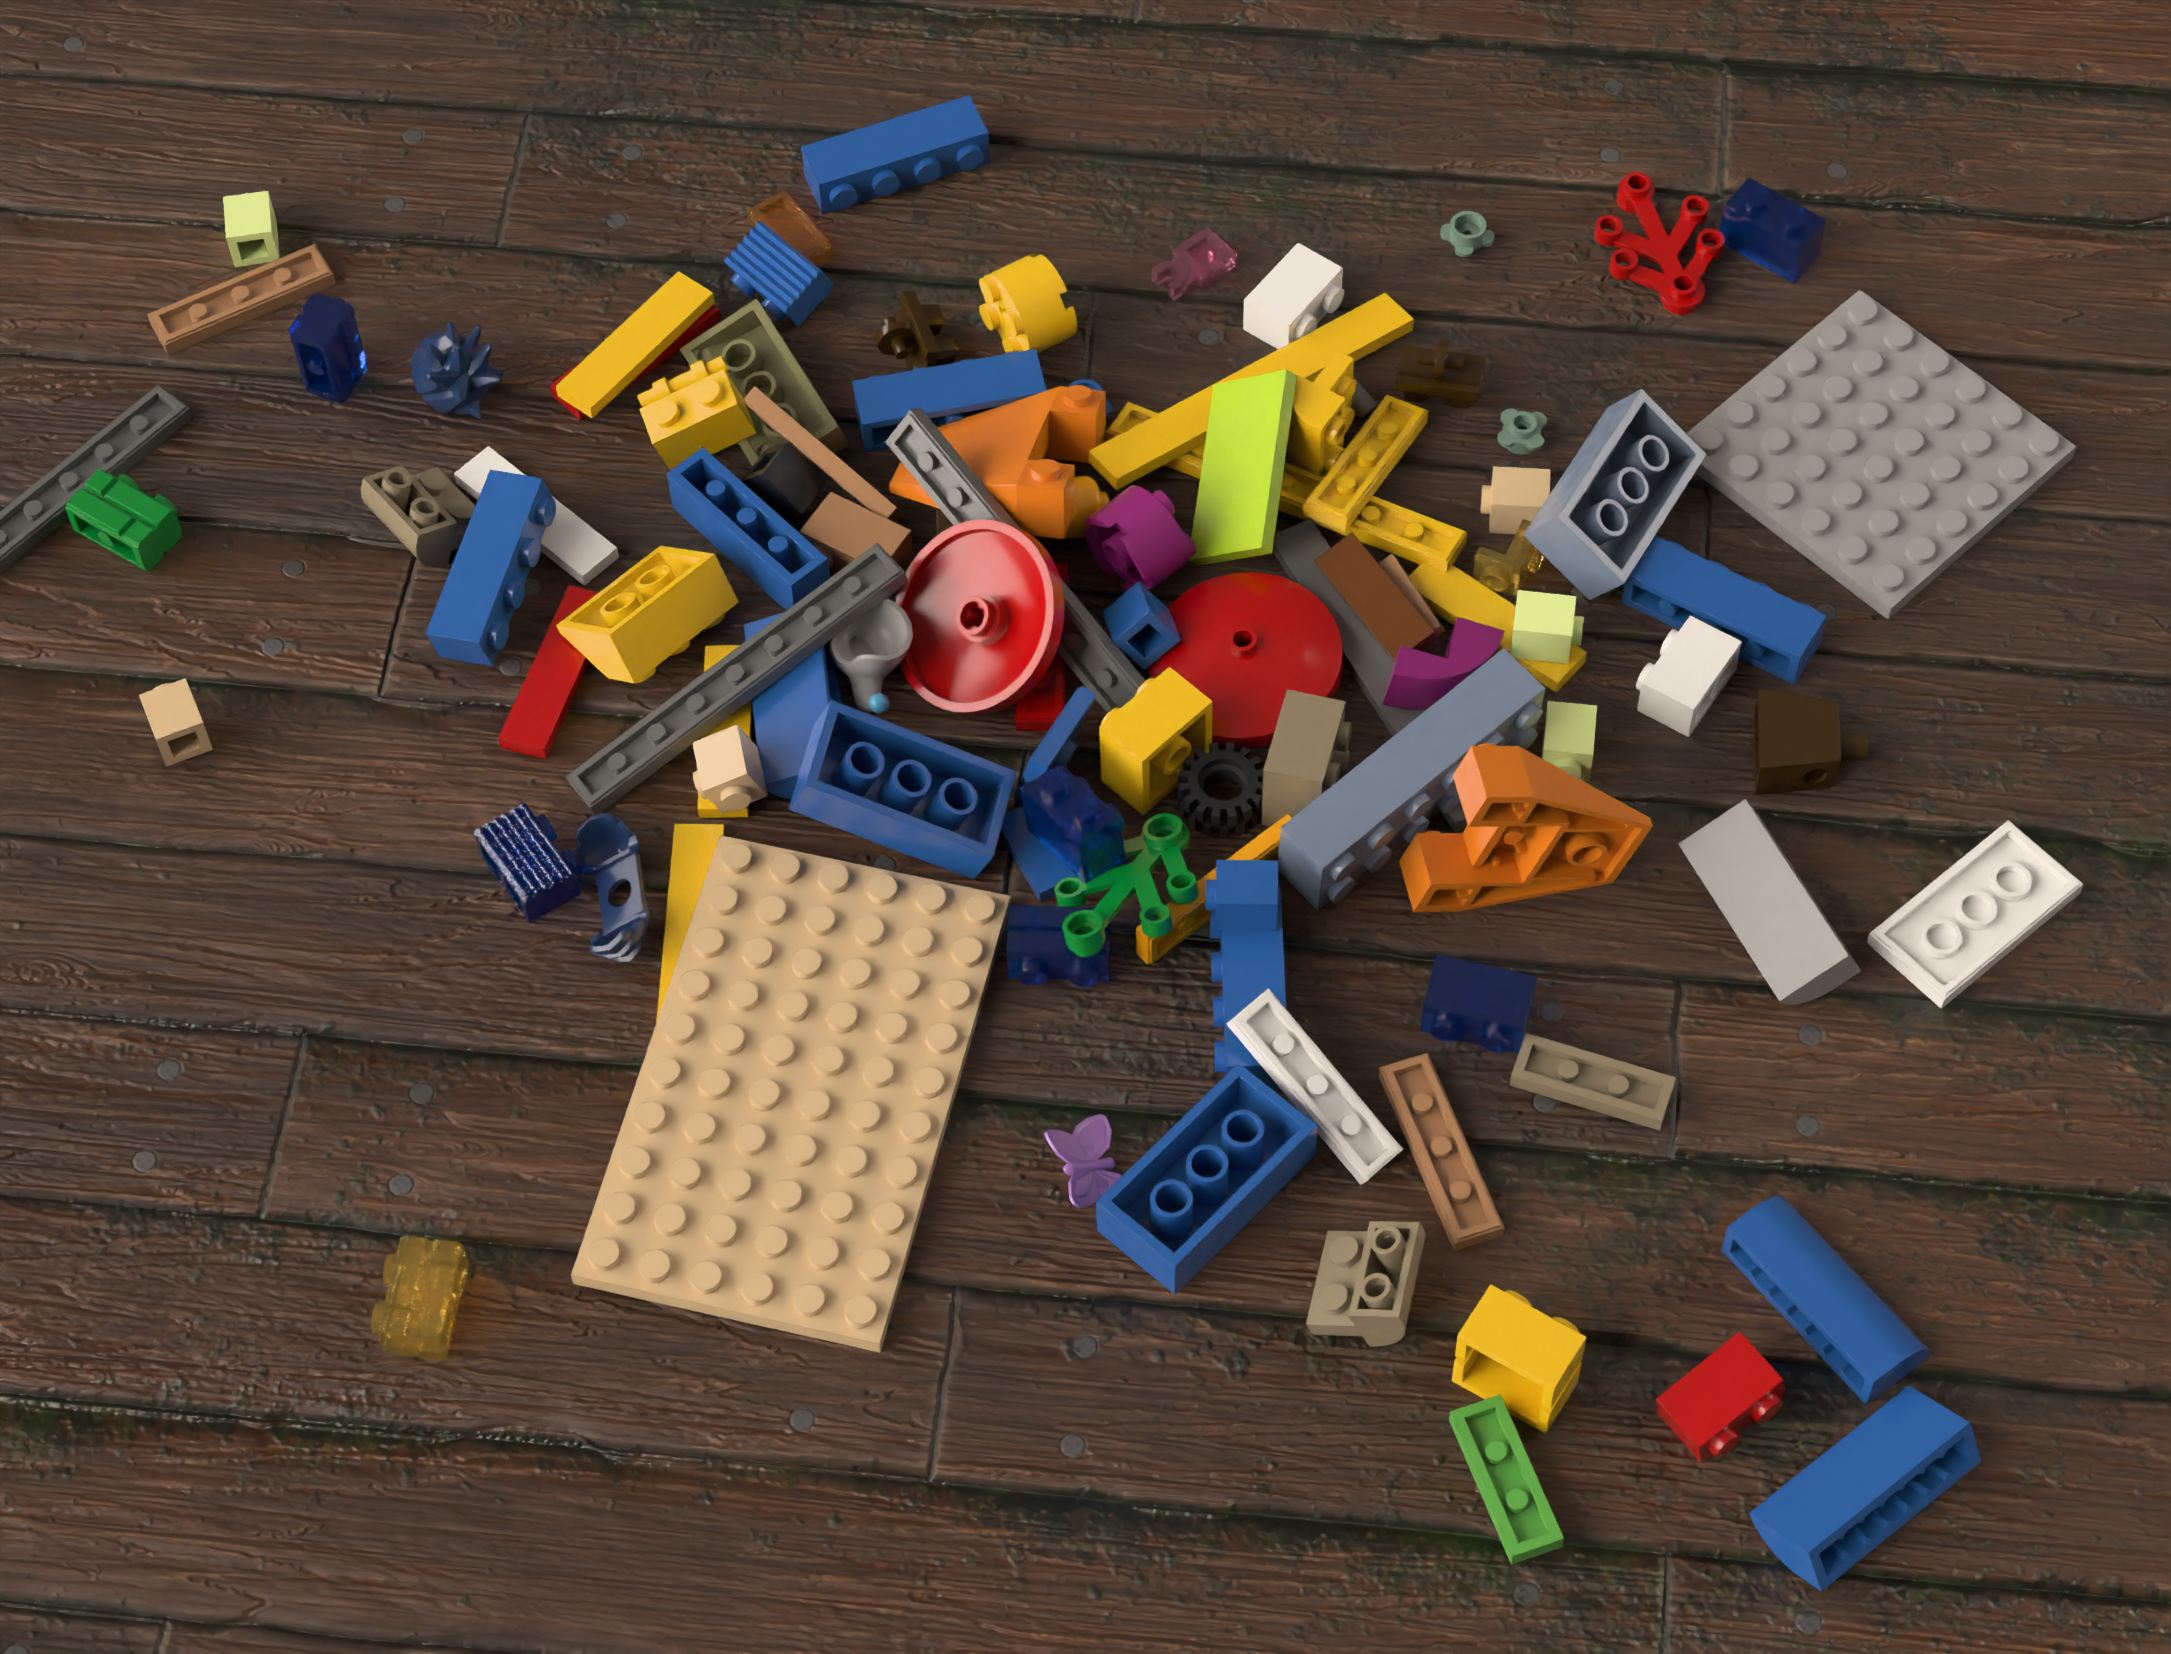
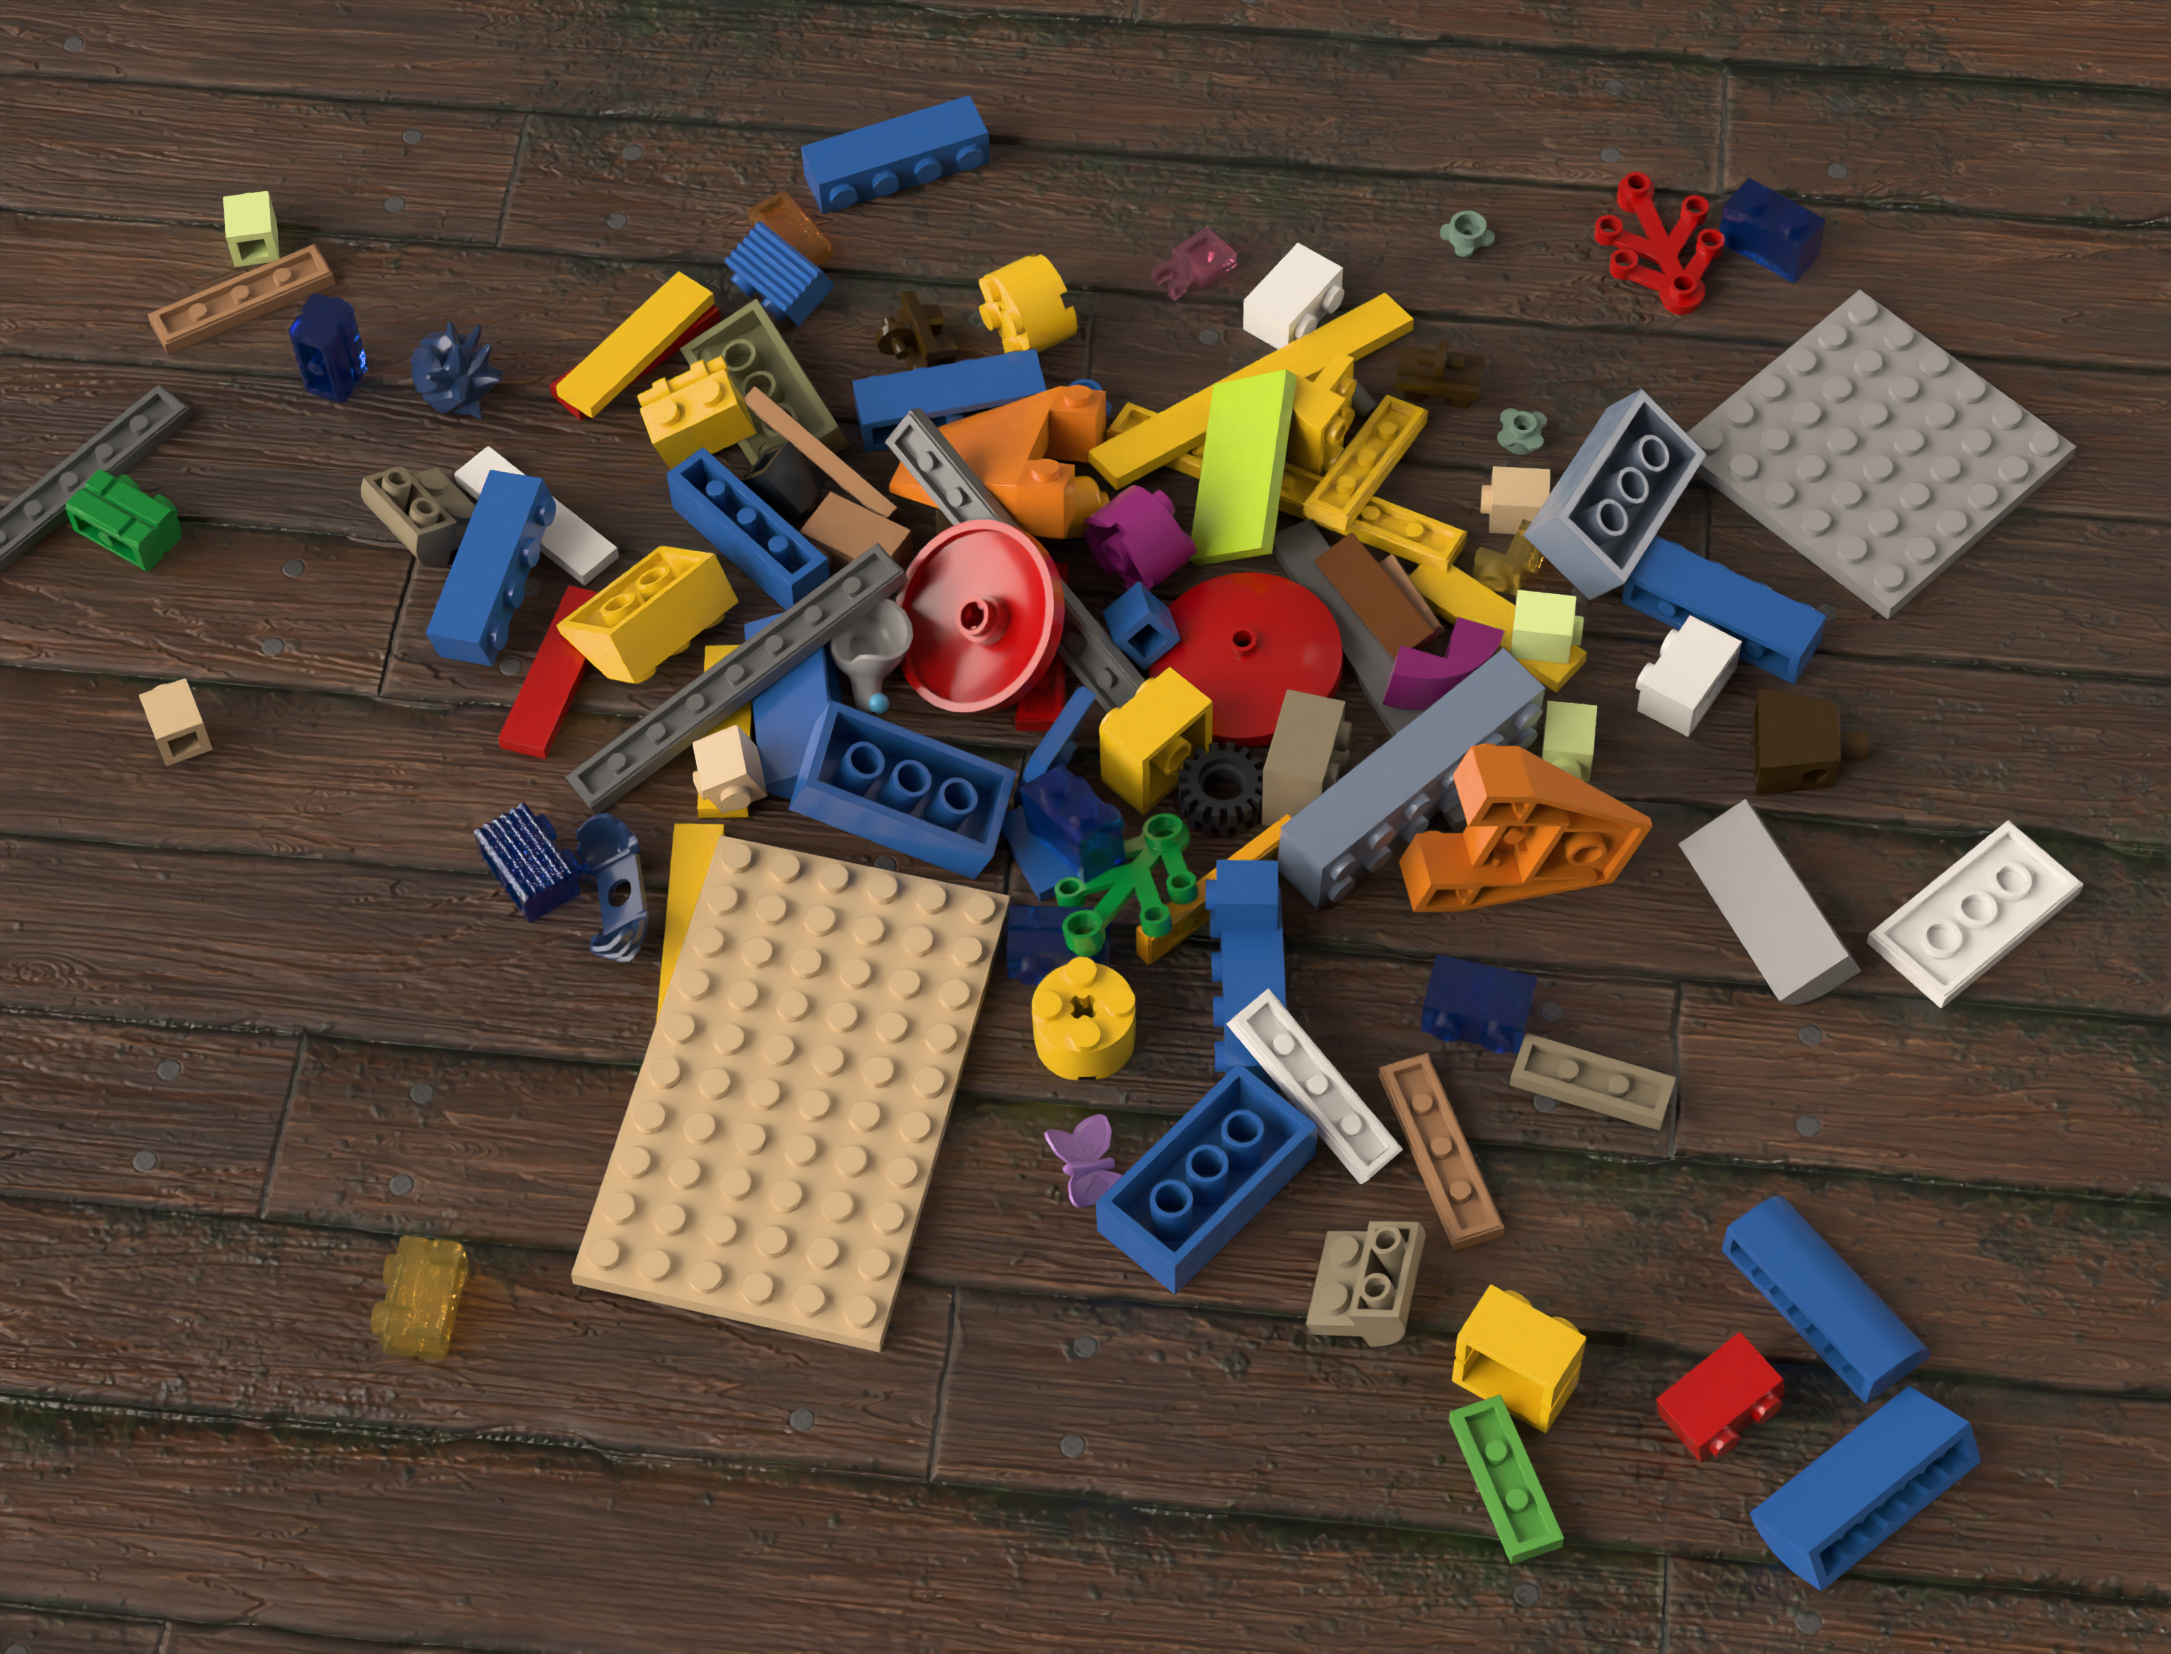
(1084, 1020): none -> yellow brick

